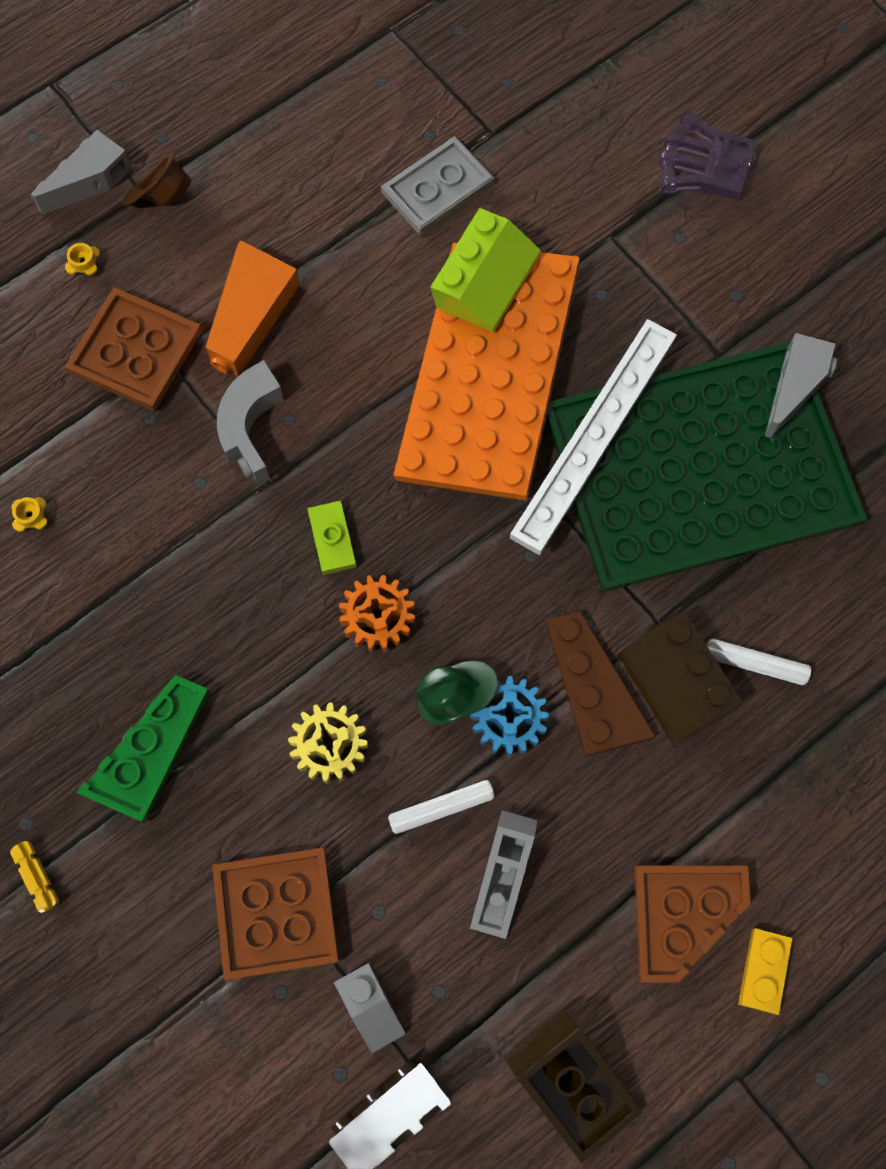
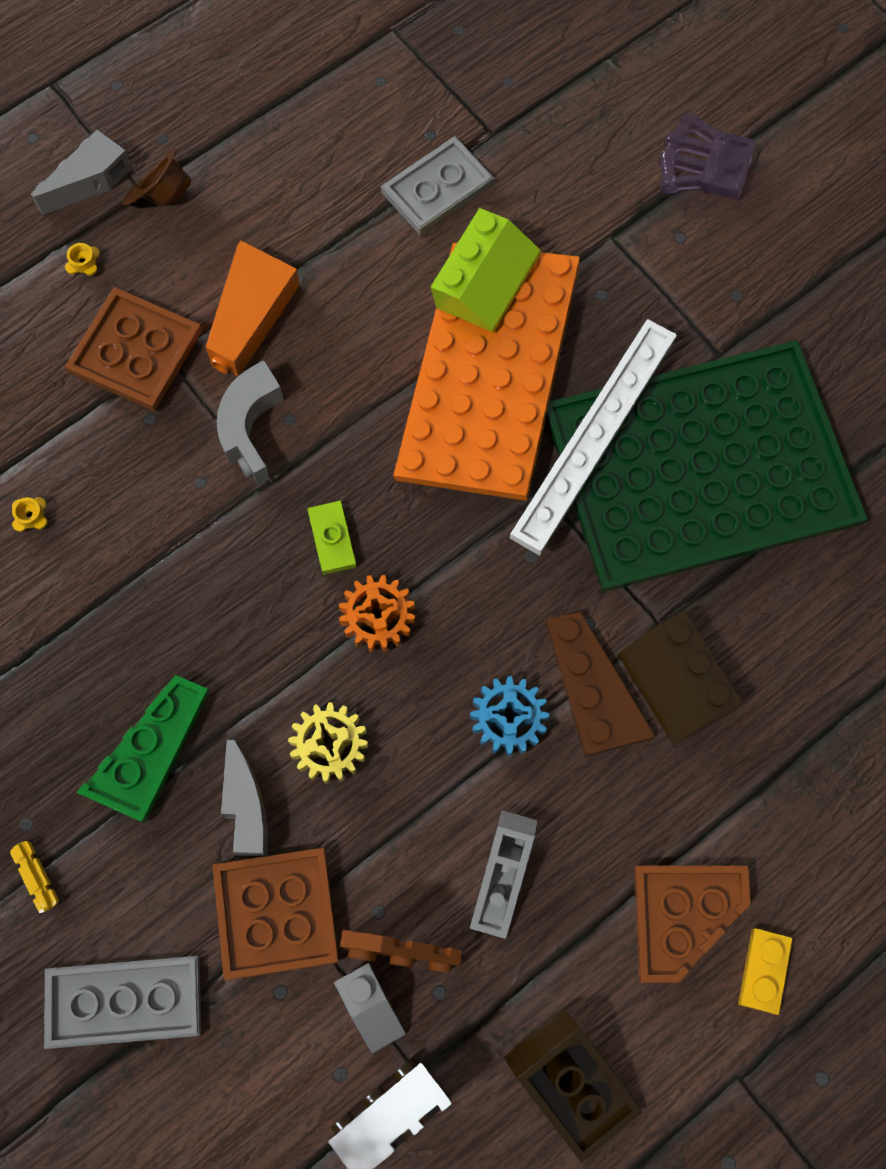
(122, 1002): none -> light grey tile
(243, 803): none -> light grey slope
(368, 946): none -> dark orange plate
(441, 806): white axle -> none
(455, 691): dark green piece -> none
(759, 662): white axle -> none
(802, 373): light grey slope -> none

